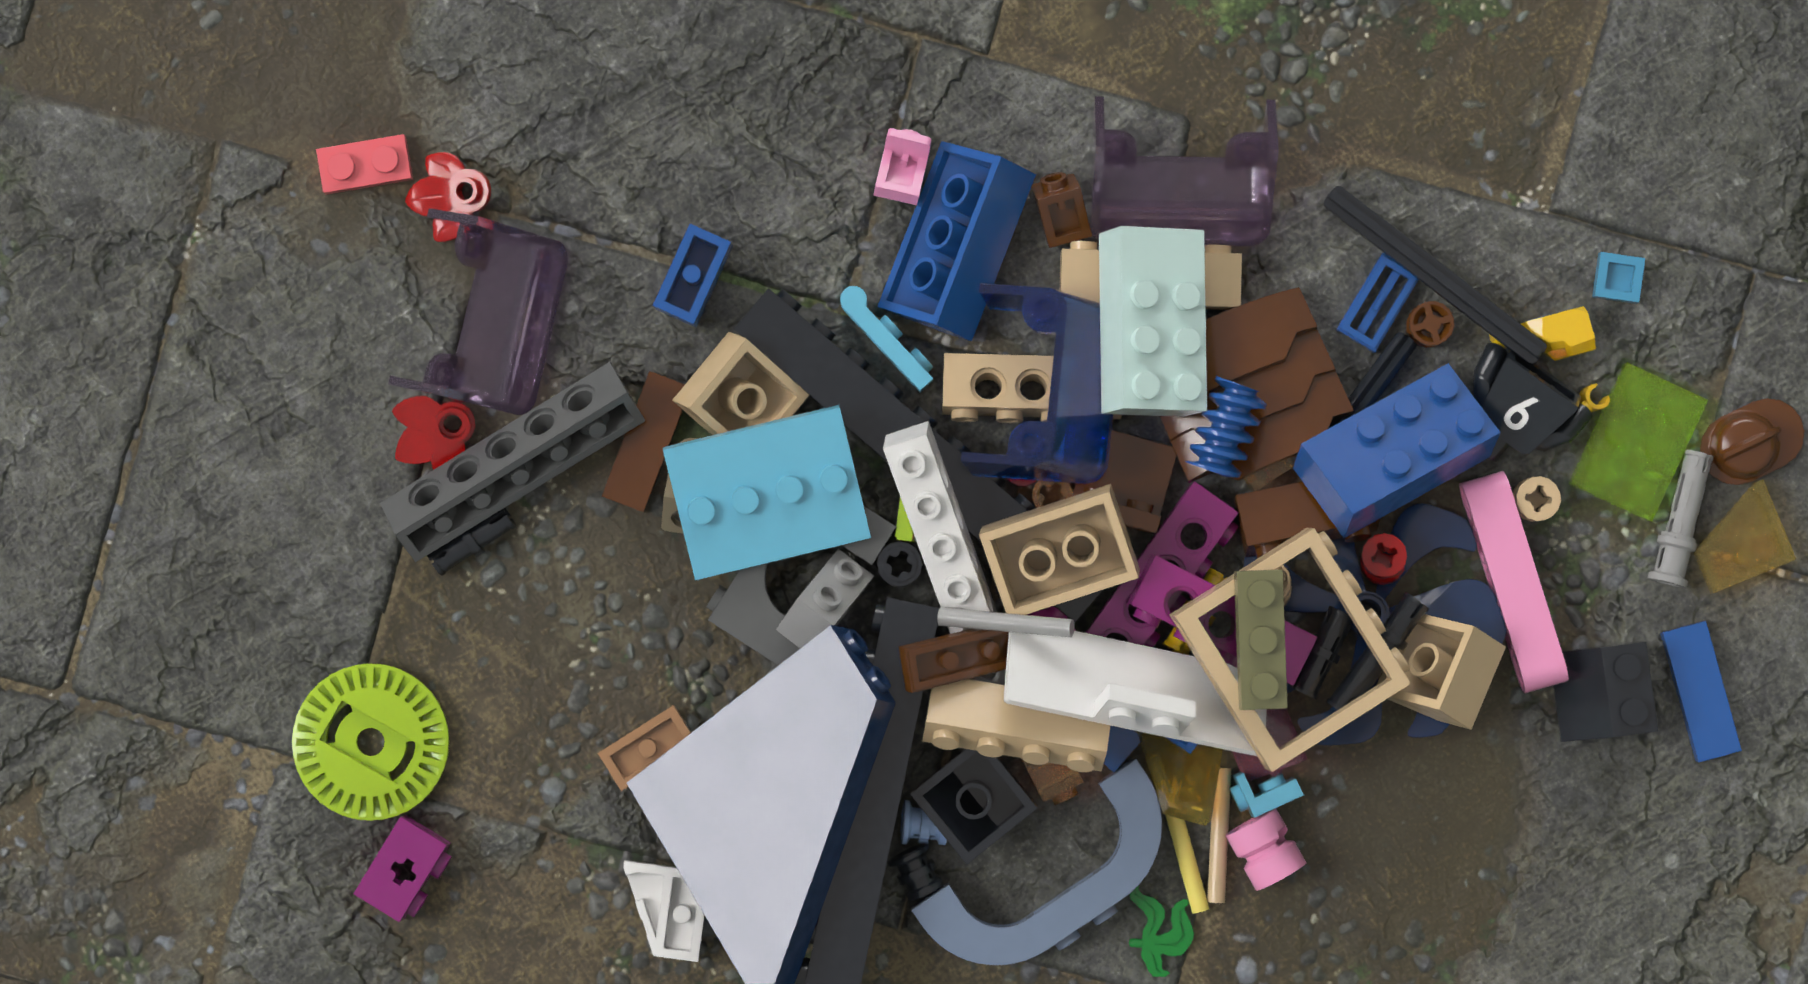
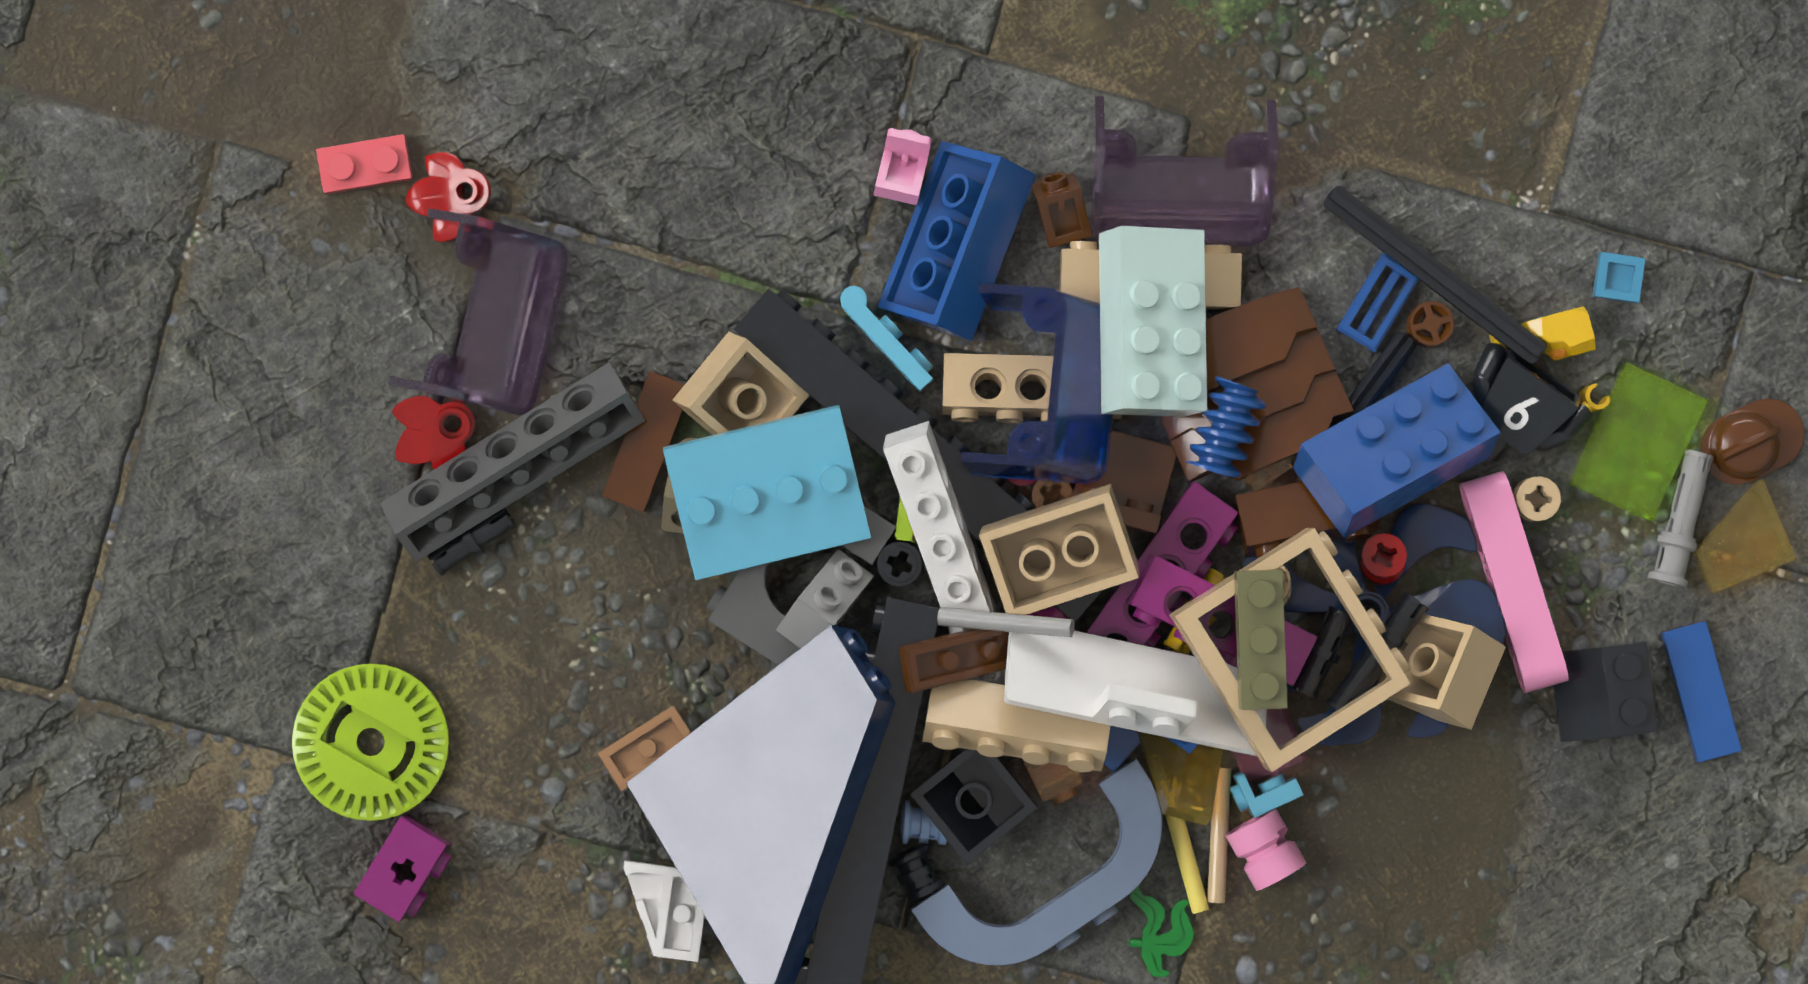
(693, 275): blue brick -> none

